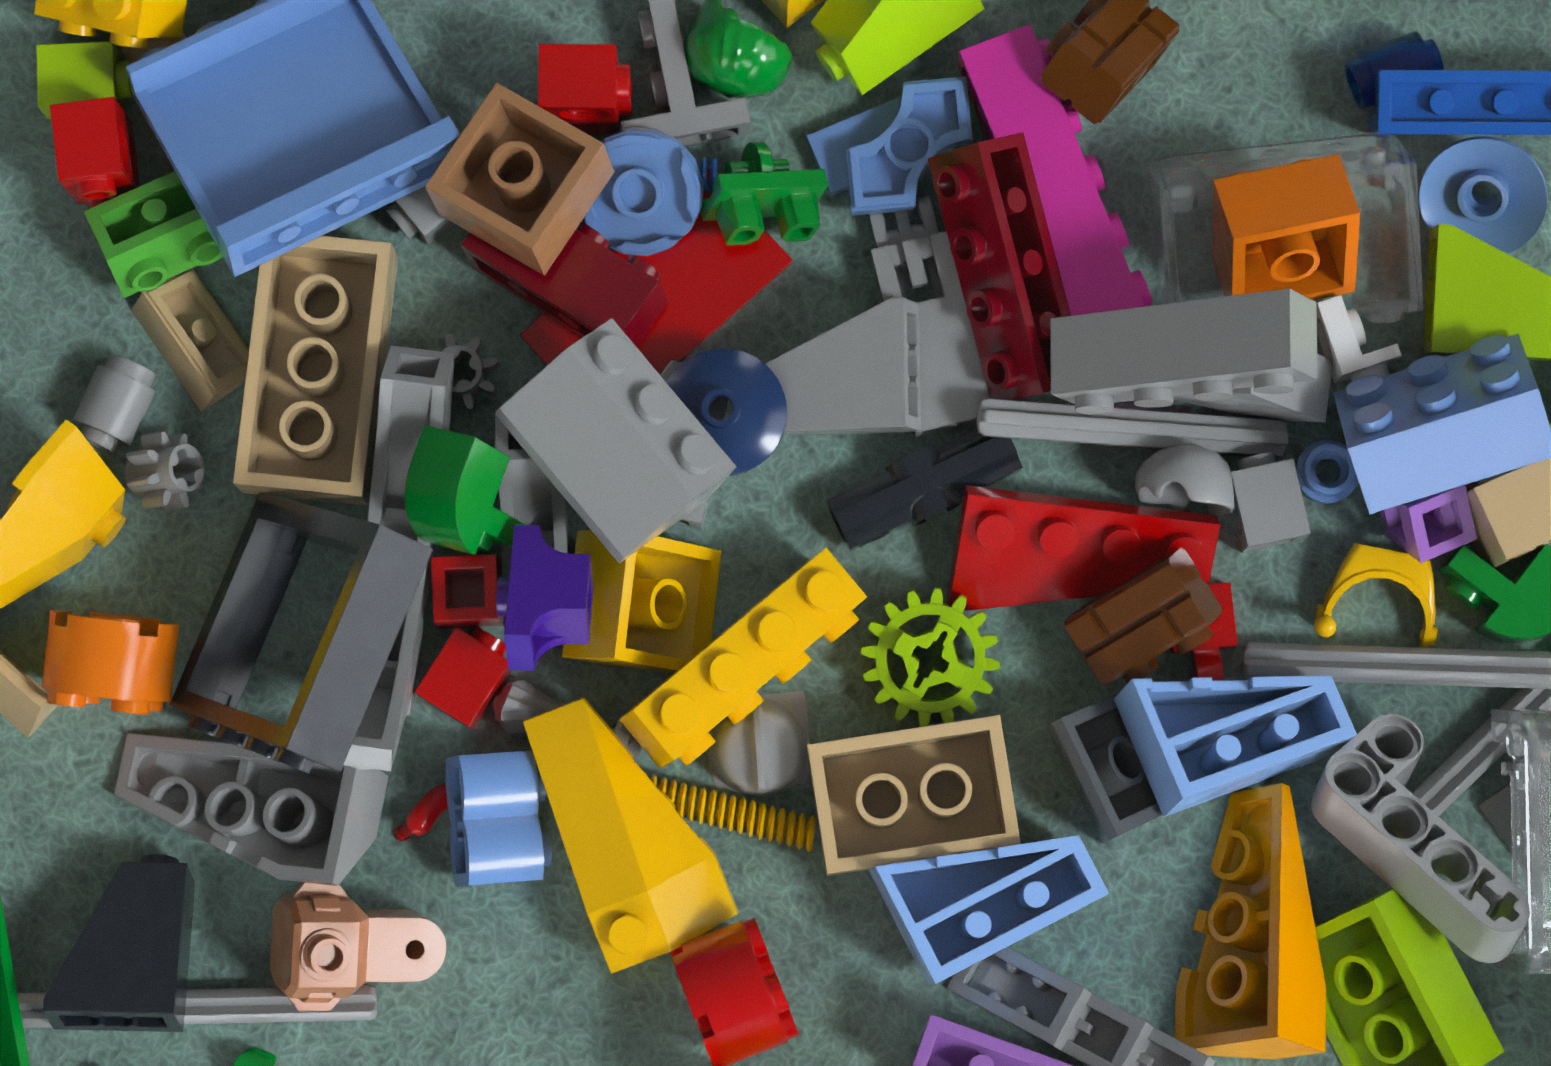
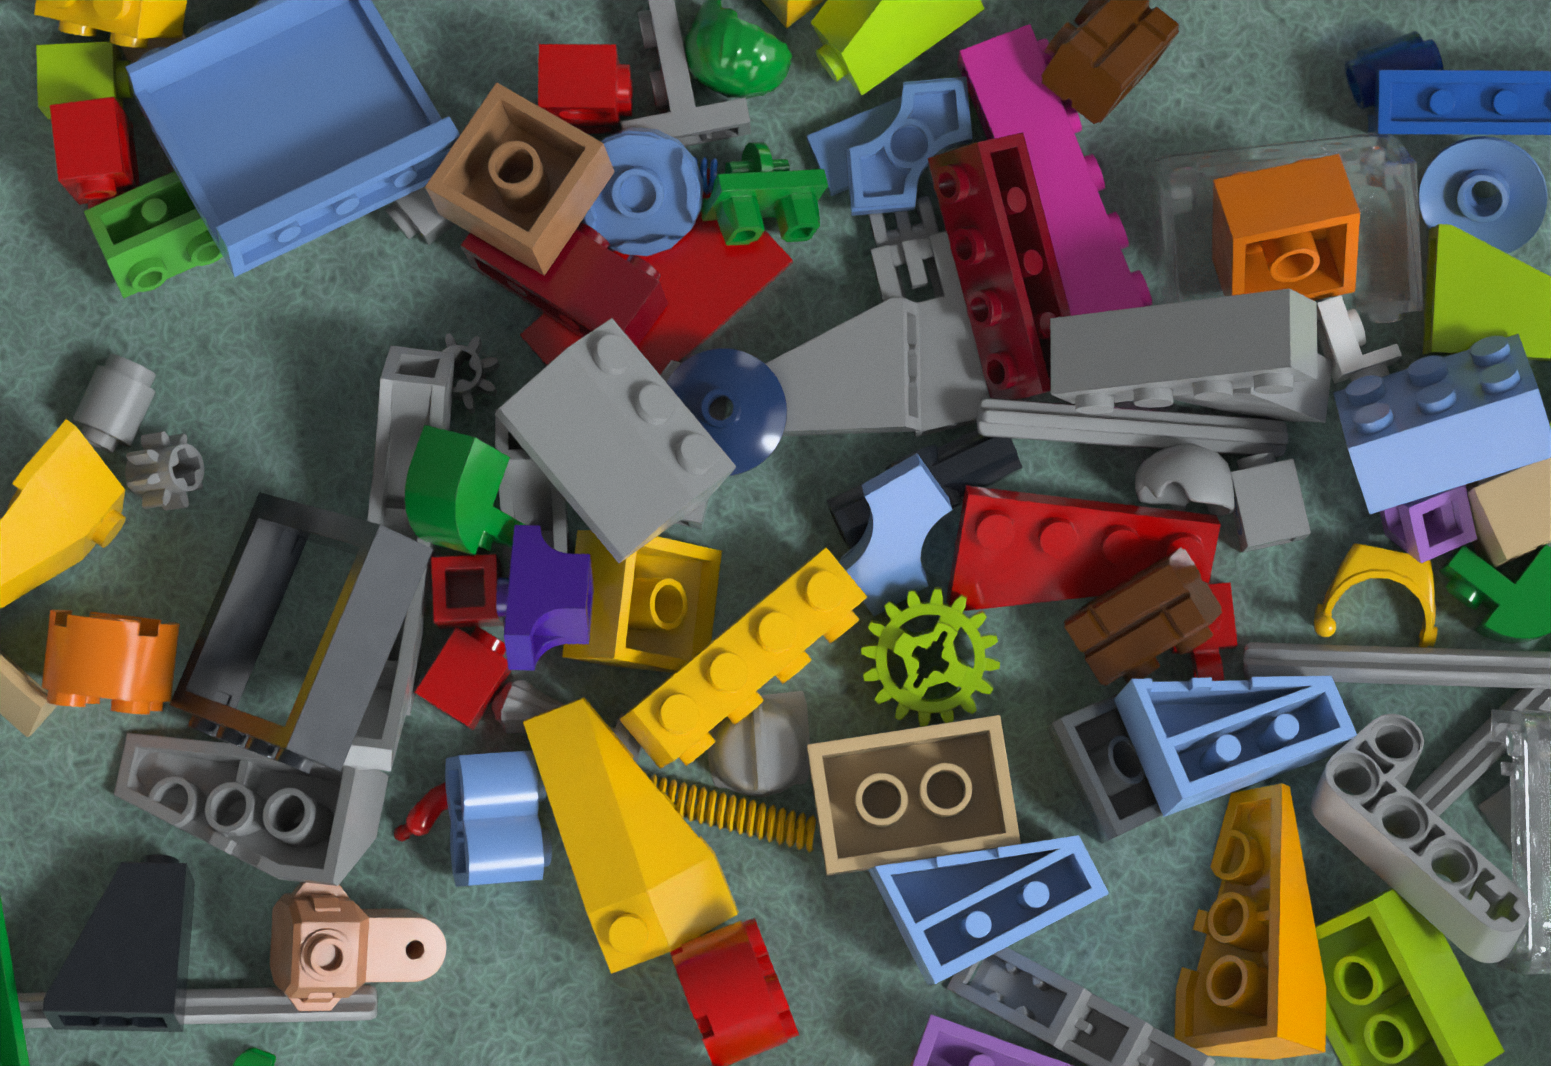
(194, 337): tan slope -> none
(316, 371): tan brick -> none
(902, 511): none -> tile
(1309, 483): medium blue plate -> none

